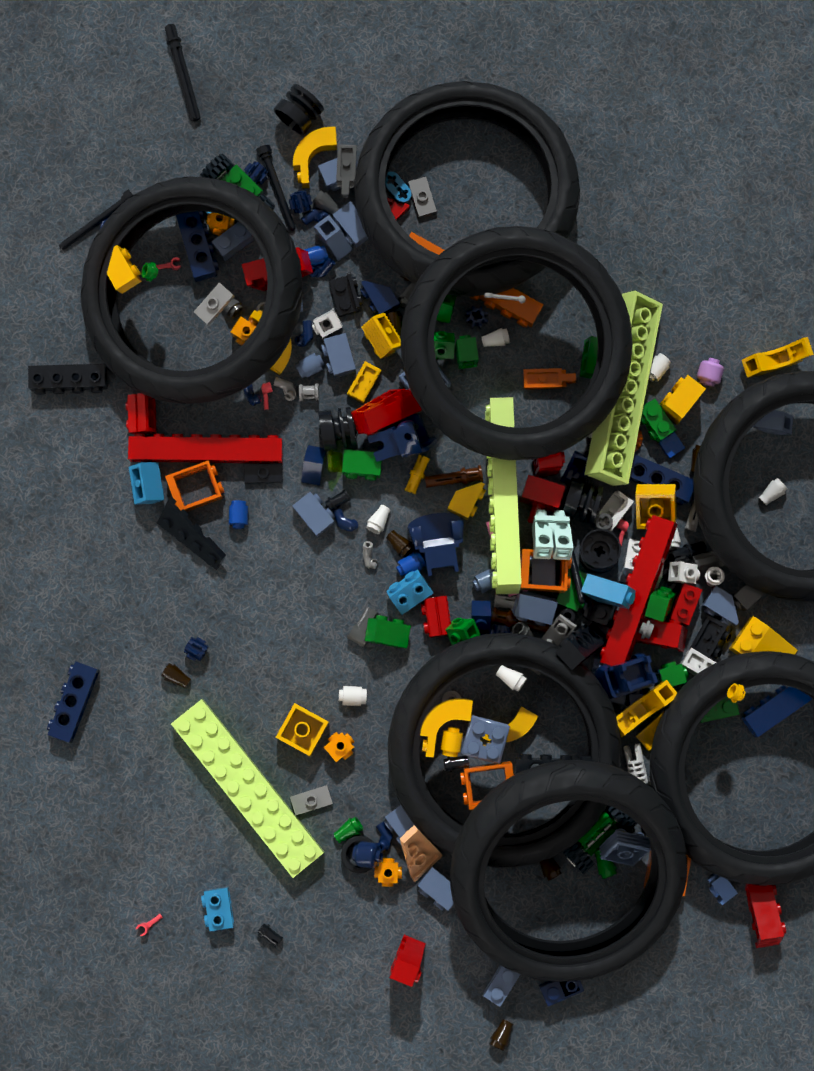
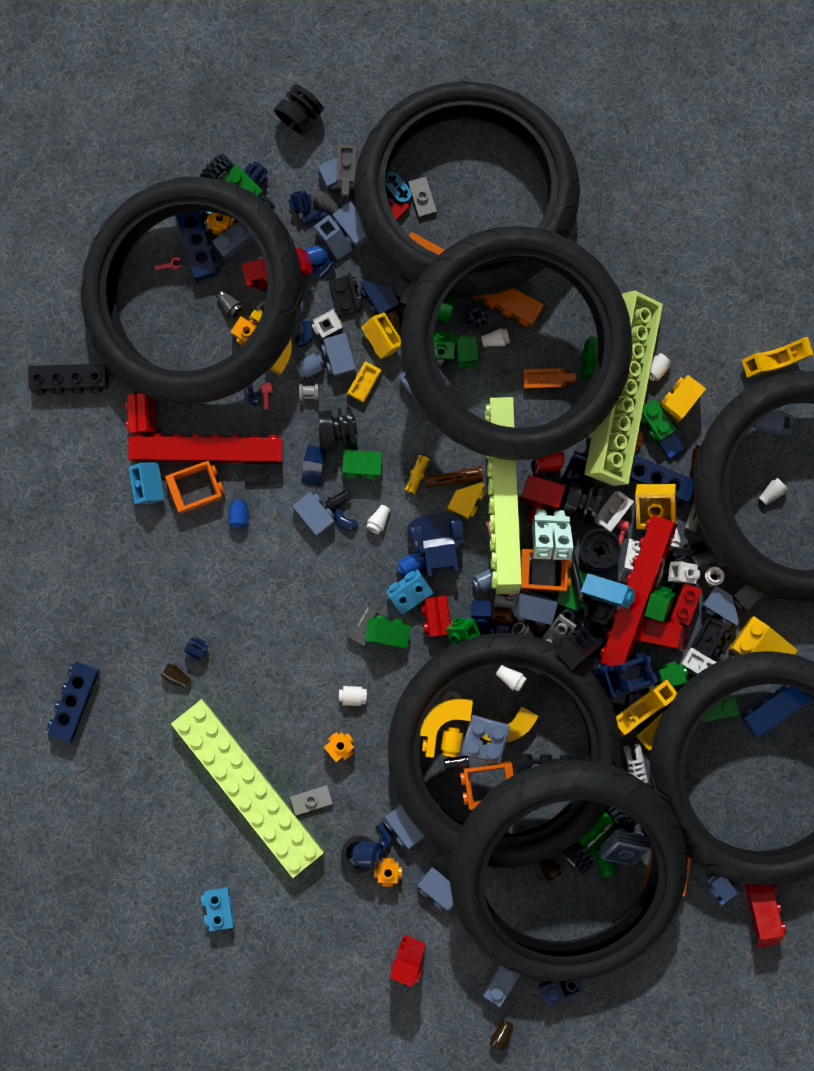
(95, 222): black piece -> none
(121, 271): yellow slope -> none
(147, 925): coral hand -> none
(149, 271): green plate -> none
(182, 72): black axle -> none
(191, 535): black wing -> none
(214, 304): light grey plate -> none
(264, 152): black piece -> none
(269, 934): black pin -> none
(288, 388): light grey arm -> none
(302, 729): yellow brick -> none
(313, 143): yellow arch -> none
(334, 462): clear neon green slope -> none
(349, 829): green cone -> none
(367, 555): light grey arm -> none
(384, 411): red wedge -> none
(400, 544): dark brown cone -> none
(403, 438): dark blue piece -> none
(418, 853): light nougat wing -> none
(521, 299): light grey hinge -> none
(602, 517): dark grey bush -> none
(646, 629): light grey plate -> none
(710, 372): lavender head -> none
(736, 692): yellow plate -> none

